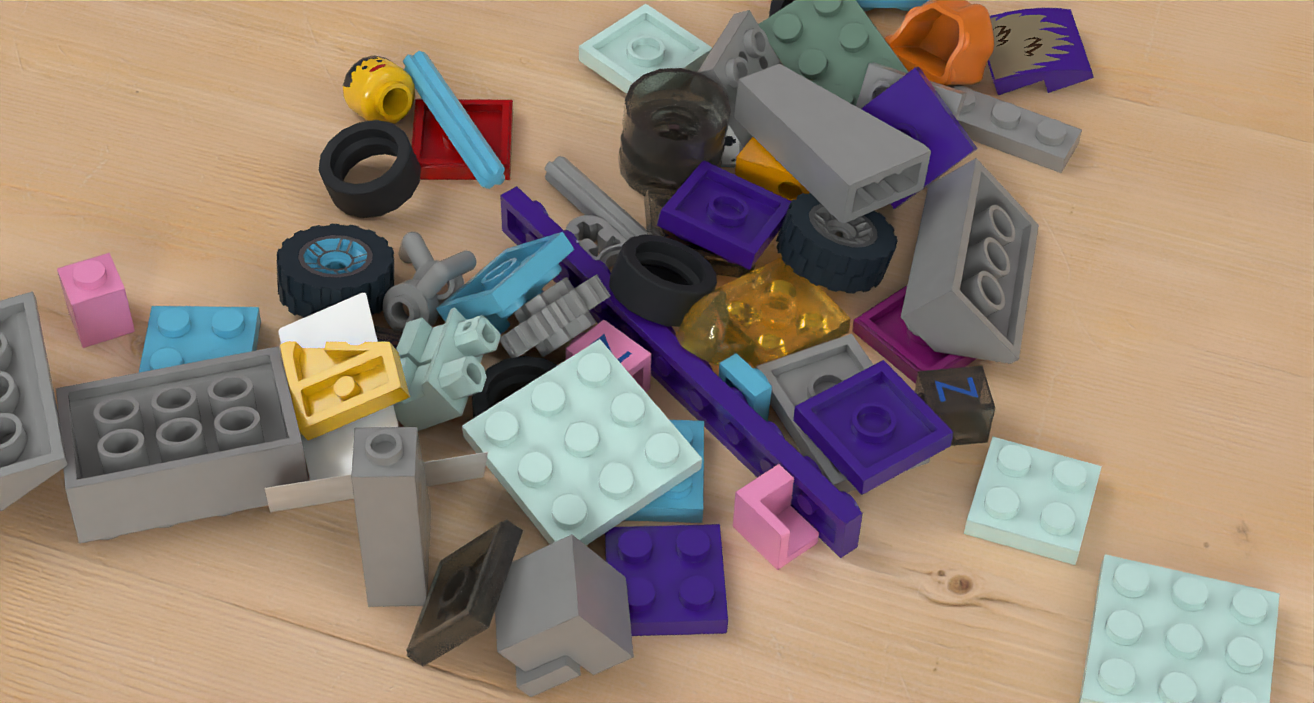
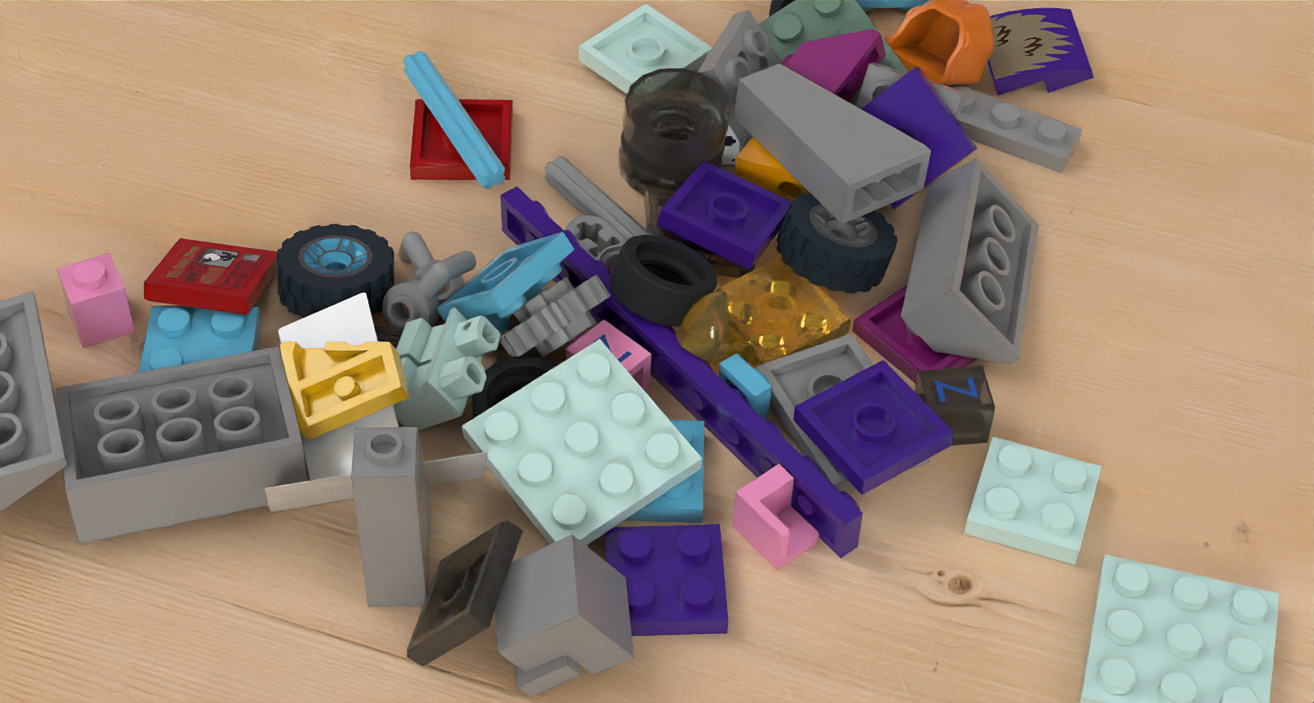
(211, 276): none -> red tile
(379, 89): yellow head -> none
(380, 194): black tyre -> none
(838, 61): none -> magenta slope

